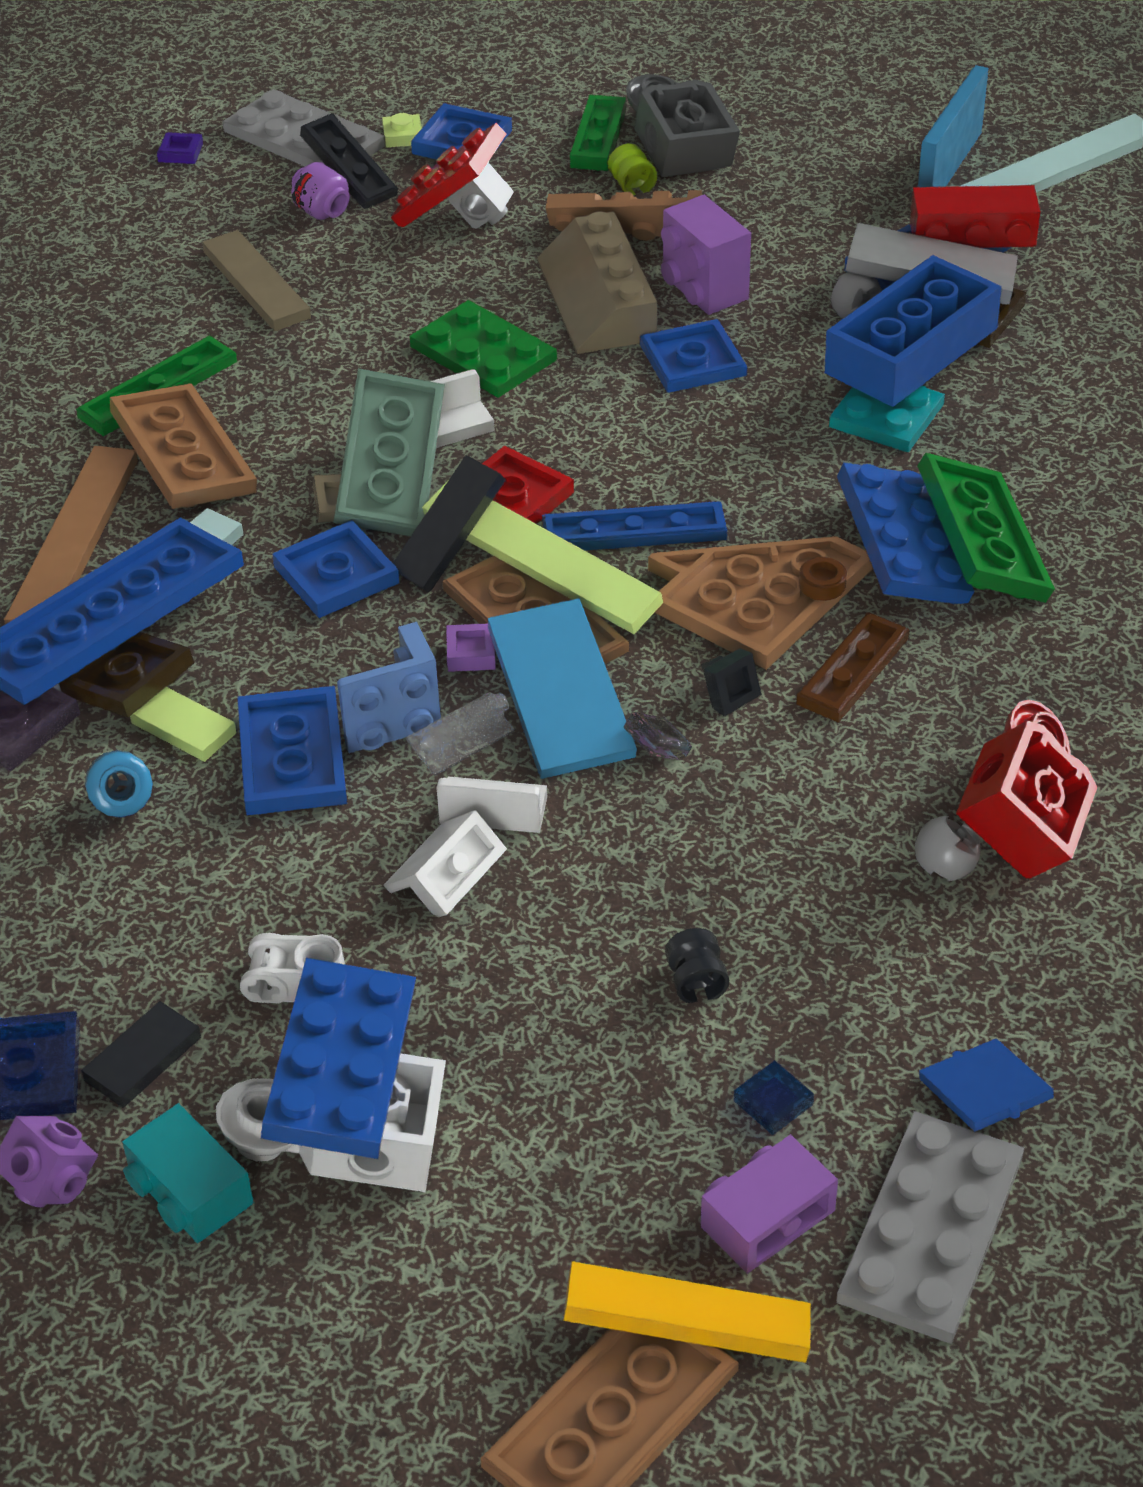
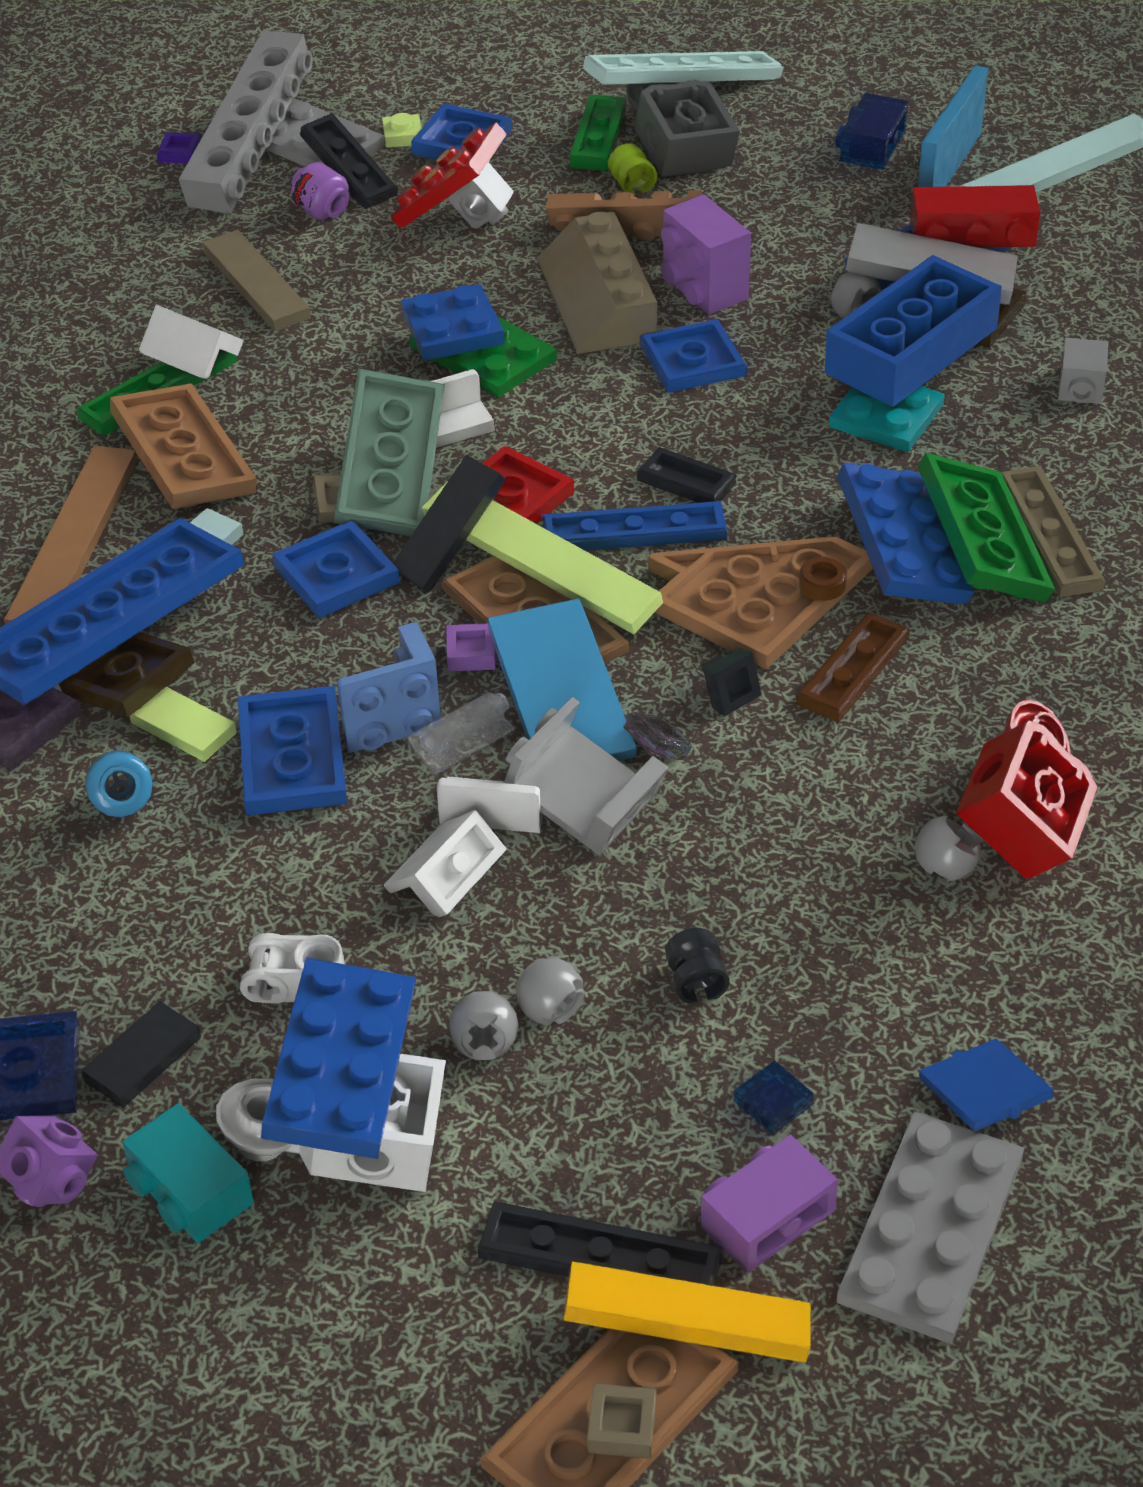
(185, 342): none -> white panel
(246, 121): none -> light grey brick
(452, 322): none -> blue plate
(485, 1041): none -> light grey piece
(549, 991): none -> light grey piece
(554, 1240): none -> black tile
(579, 781): none -> light grey panel
(621, 1421): none -> dark tan plate
(682, 67): none -> light aqua tile
(686, 476): none -> black tile
(872, 131): none -> clear blue brick
(1053, 533): none -> dark tan tile
(1083, 370): none -> light grey brick

